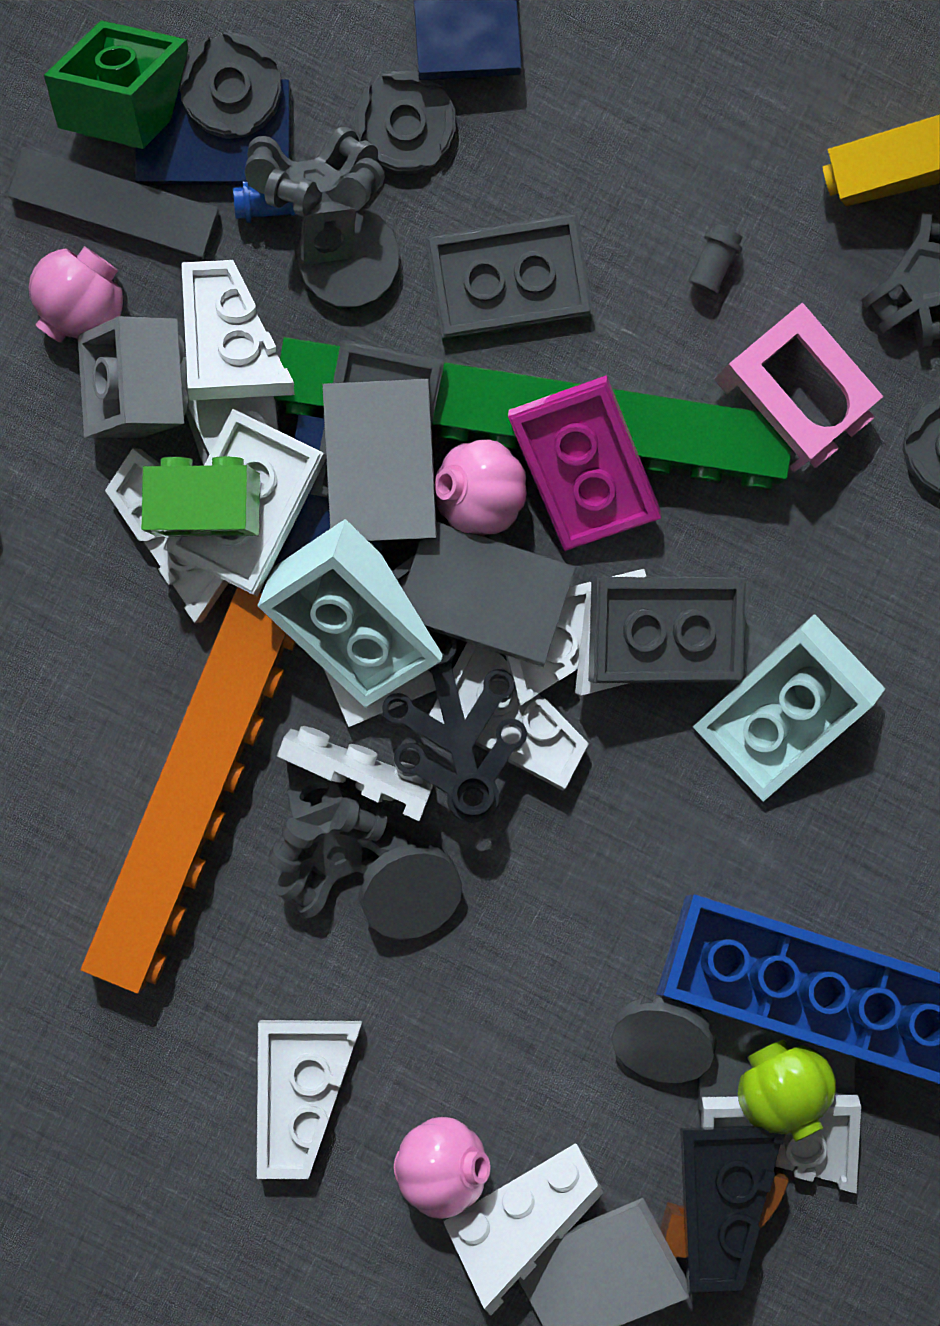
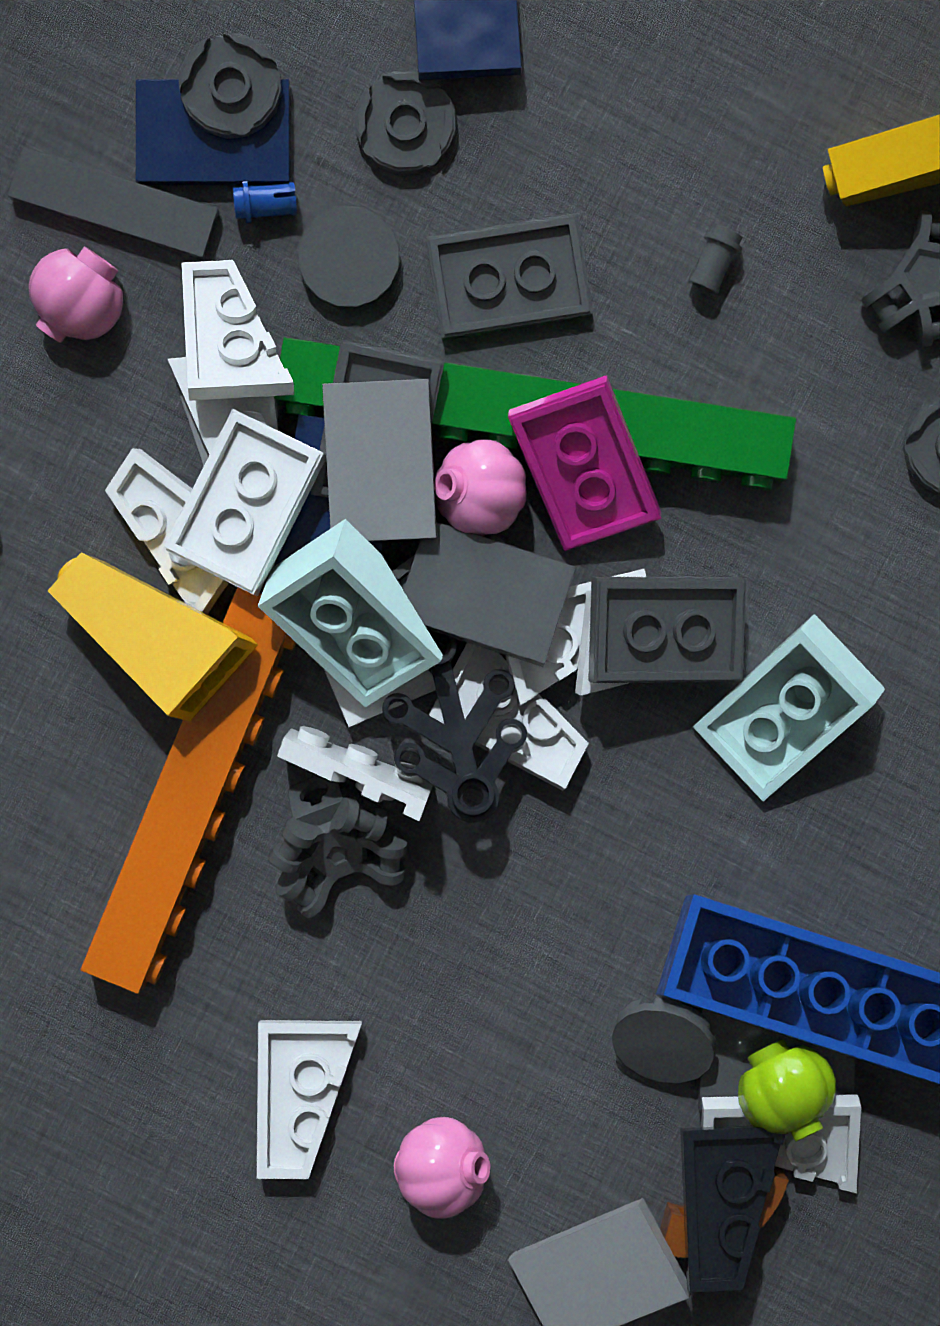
(117, 84): green slope -> none
(131, 377): light grey brick -> none
(155, 638): none -> yellow slope
(200, 499): bright green brick -> none
(318, 188): dark grey piece -> none
(410, 891): dark grey tile -> none
(517, 1222): white wing -> none
(805, 438): bright pink panel -> none

